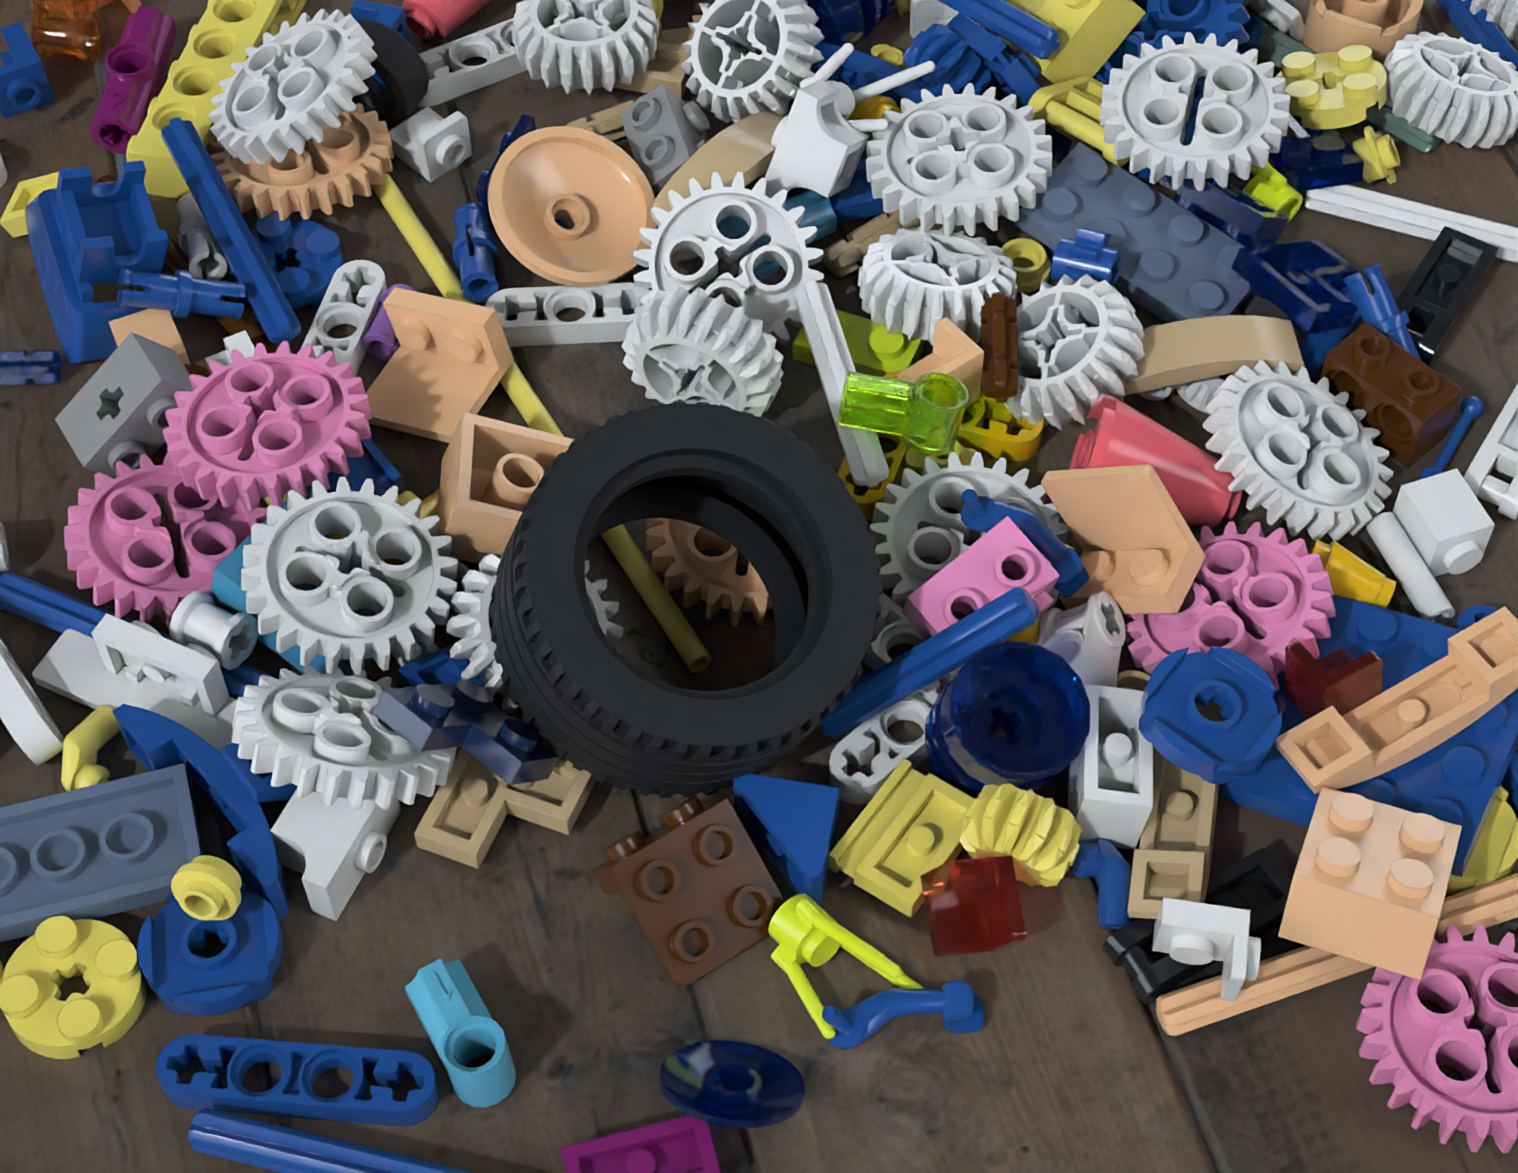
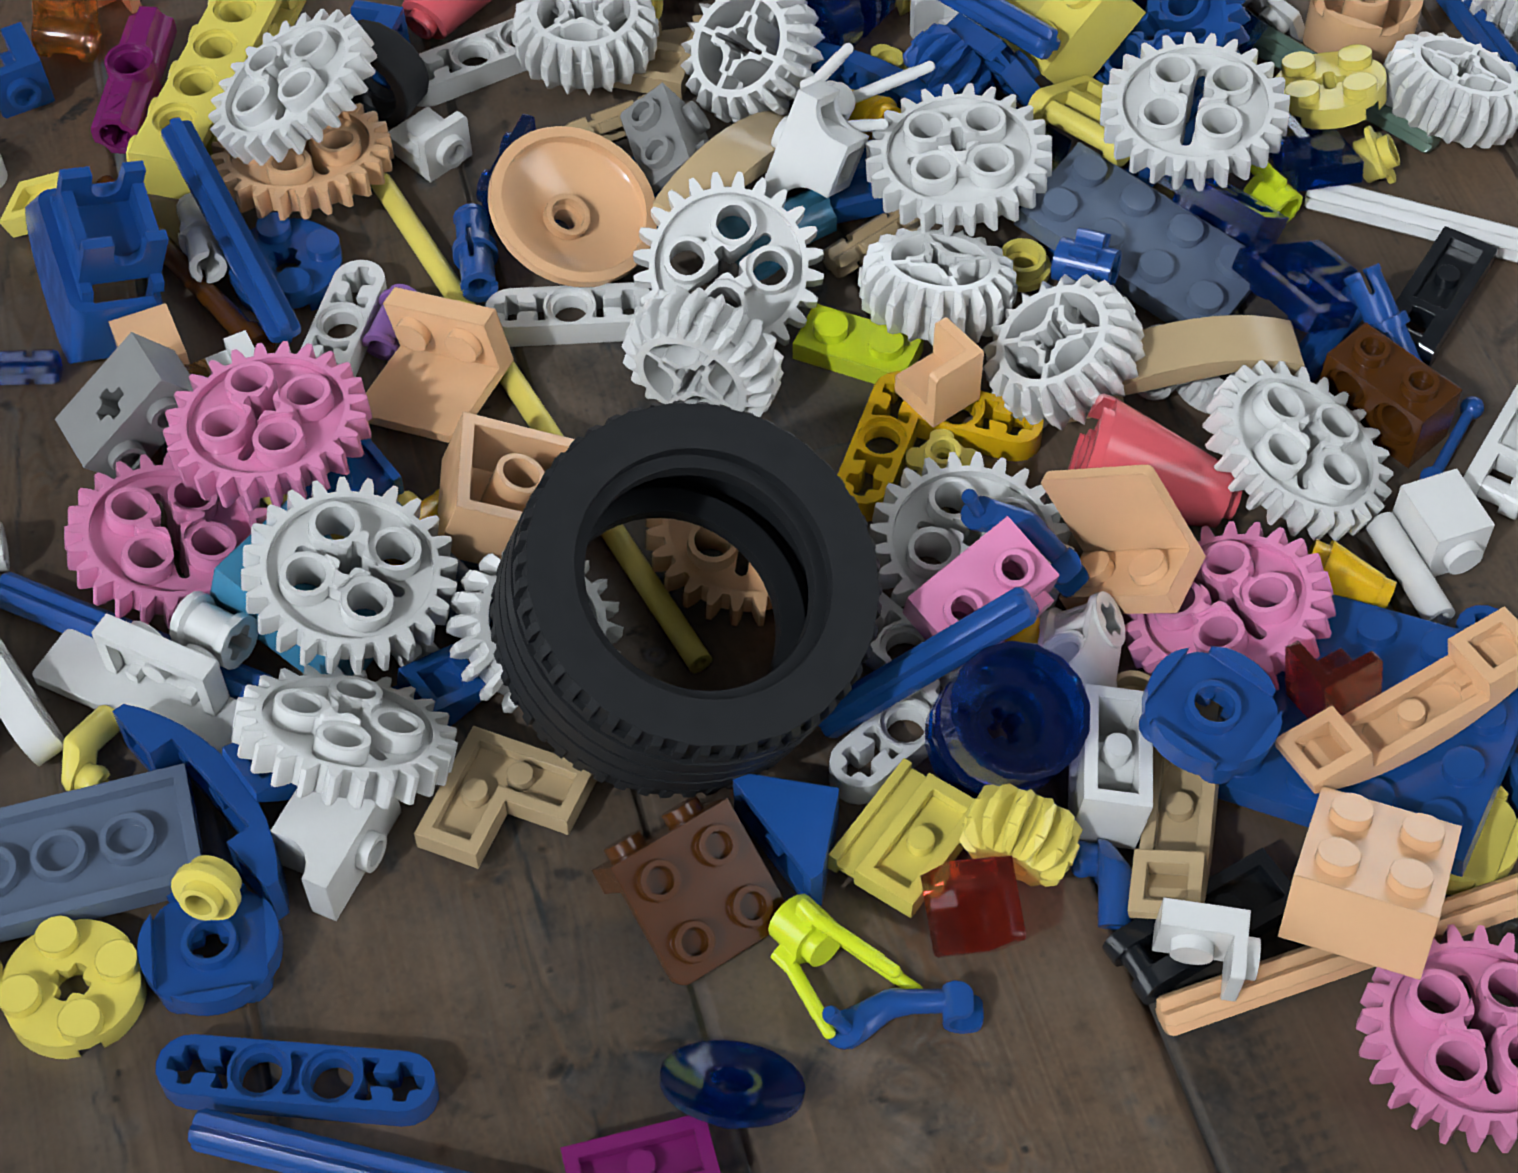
(180, 293): blue pin -> none
(462, 1031): medium azure piece -> none
(466, 717): dark blue plate -> none
(833, 362): white axle -> none
(921, 412): clear neon green piece -> none
(1000, 347): reddish brown axle -> none

